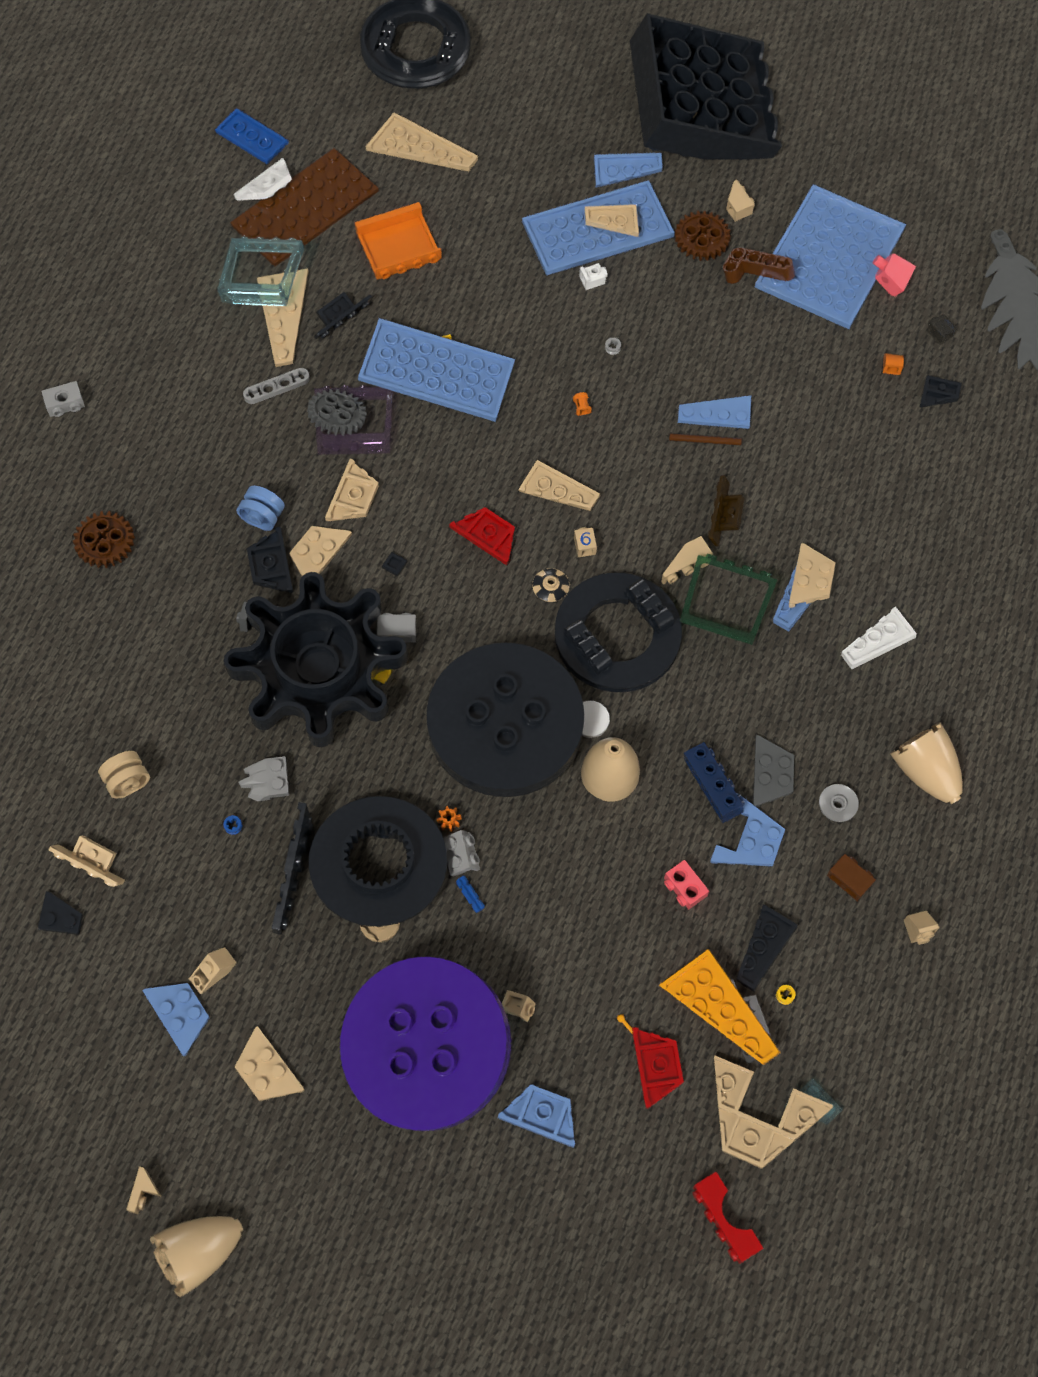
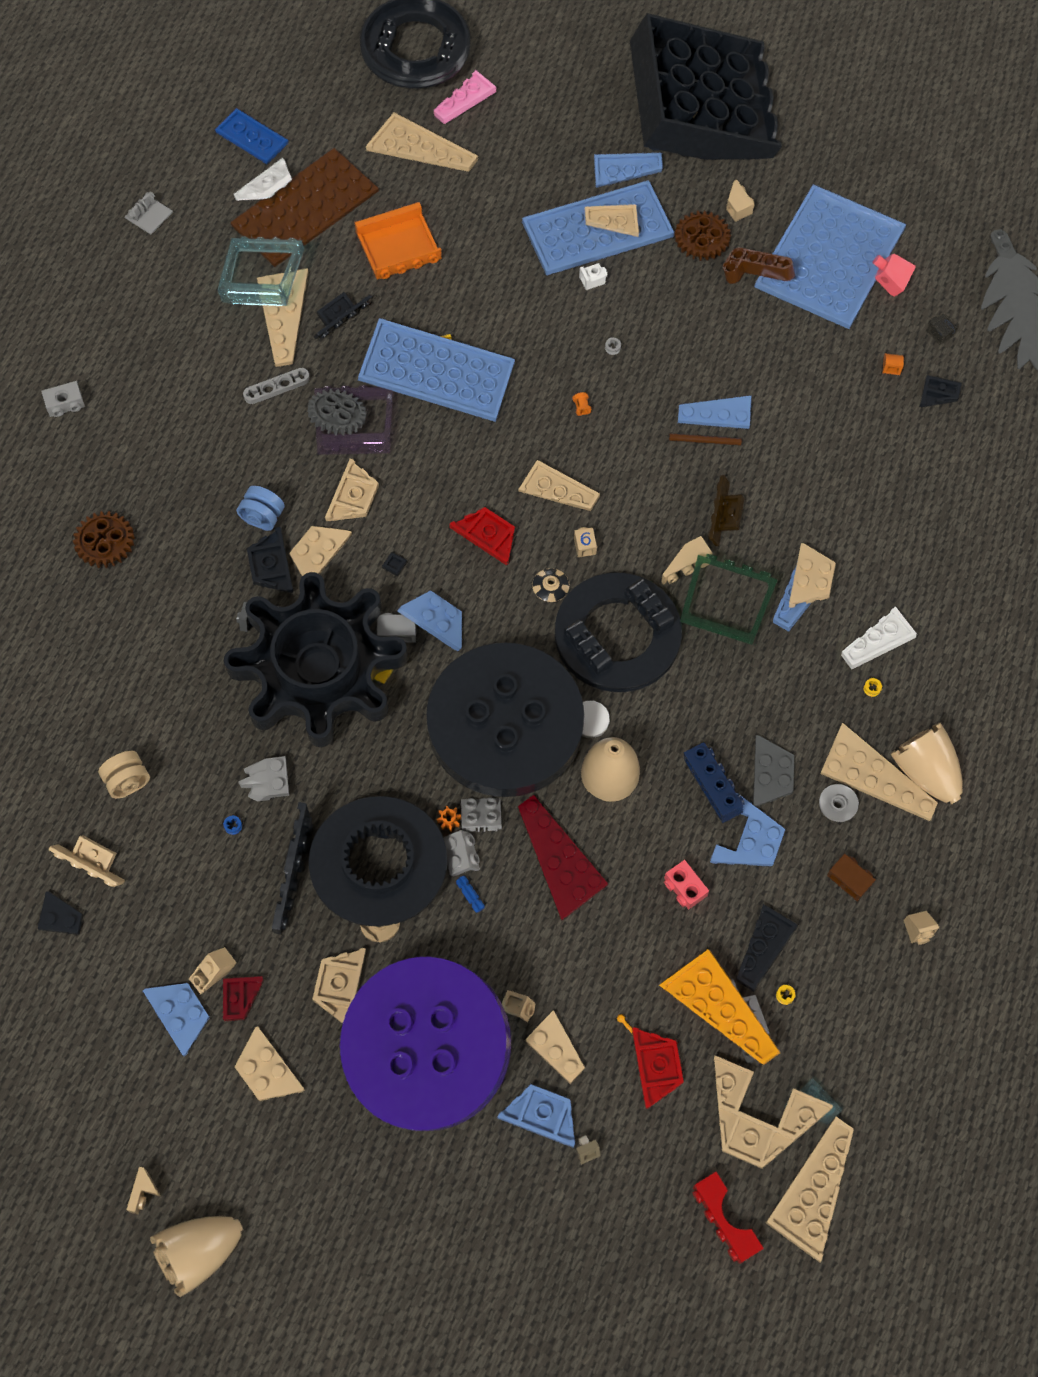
(148, 213): none -> light grey hinge
(239, 996): none -> dark red wing
(338, 982): none -> tan wing
(436, 617): none -> medium blue wing
(470, 94): none -> bright pink wing
(481, 813): none -> light grey hinge
(555, 1047): none -> tan wing
(564, 866): none -> dark red wing
(587, 1150): none -> dark tan tile
(811, 1198): none -> tan wing
(866, 770): none -> tan wing
(872, 681): none -> yellow bush

